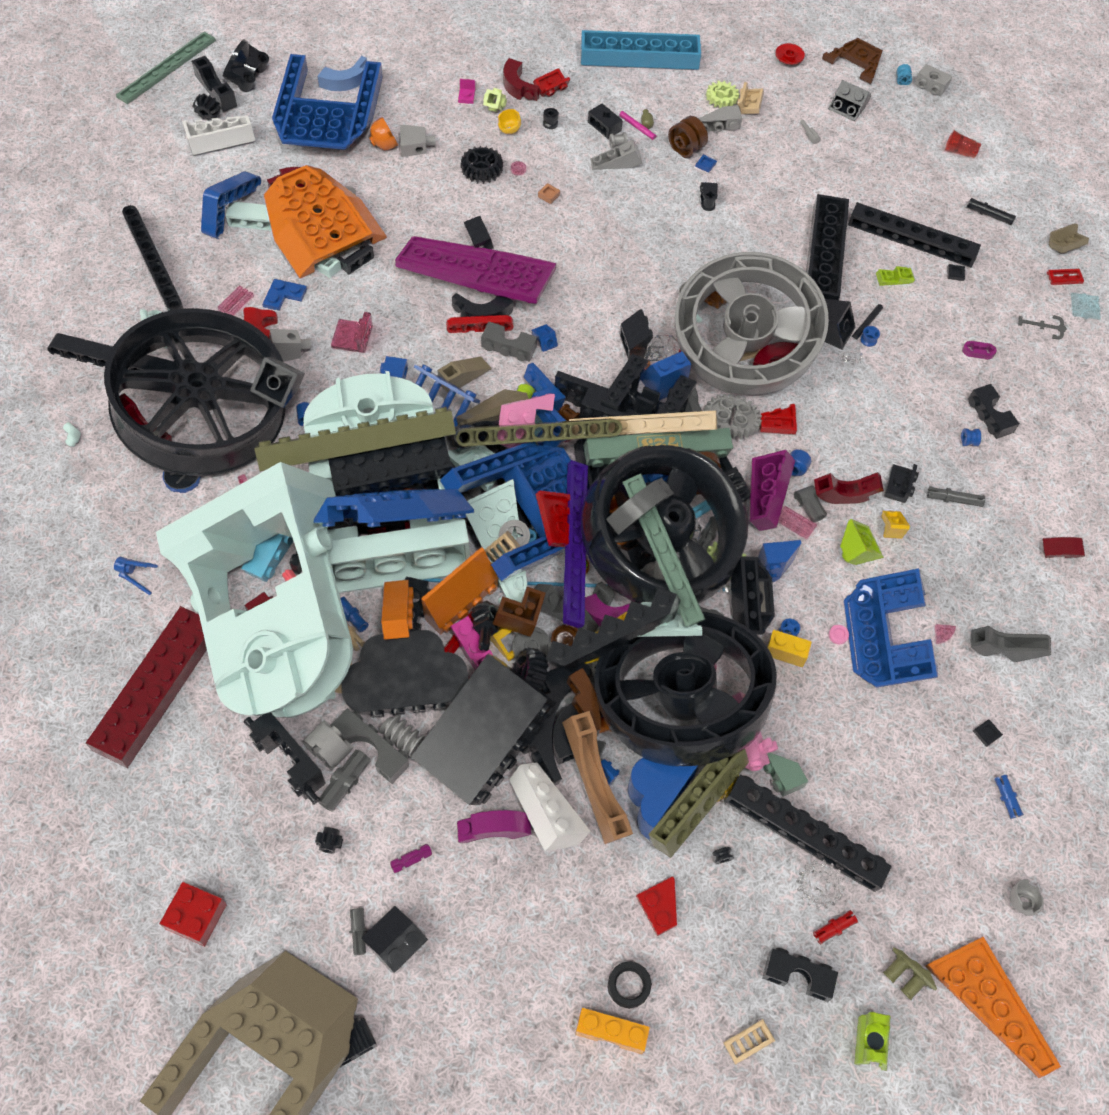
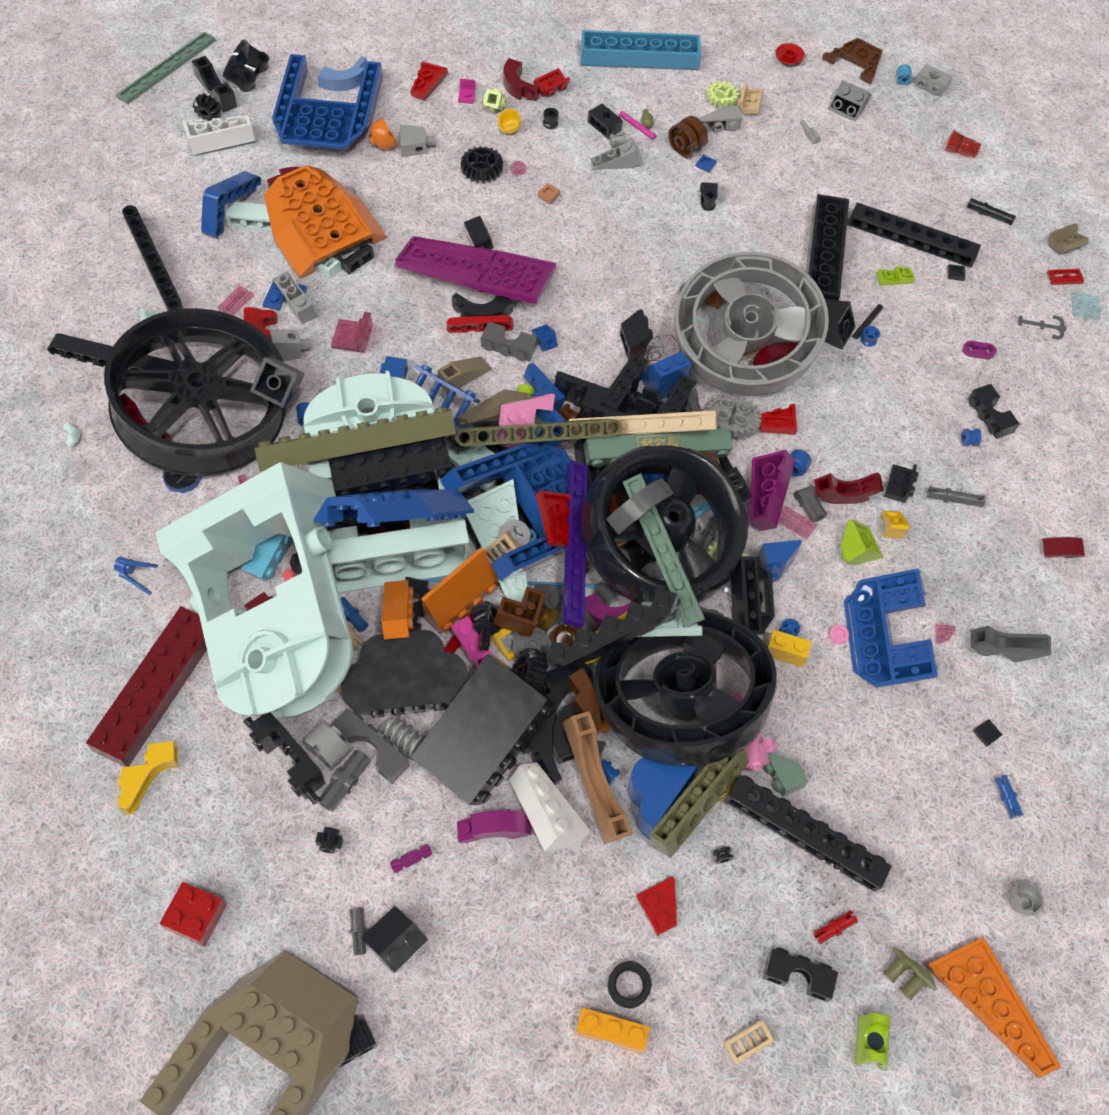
(136, 779): none -> yellow arch
(295, 297): none -> light grey slope
(428, 78): none -> red wing
(547, 618): none -> pearl gold bracket

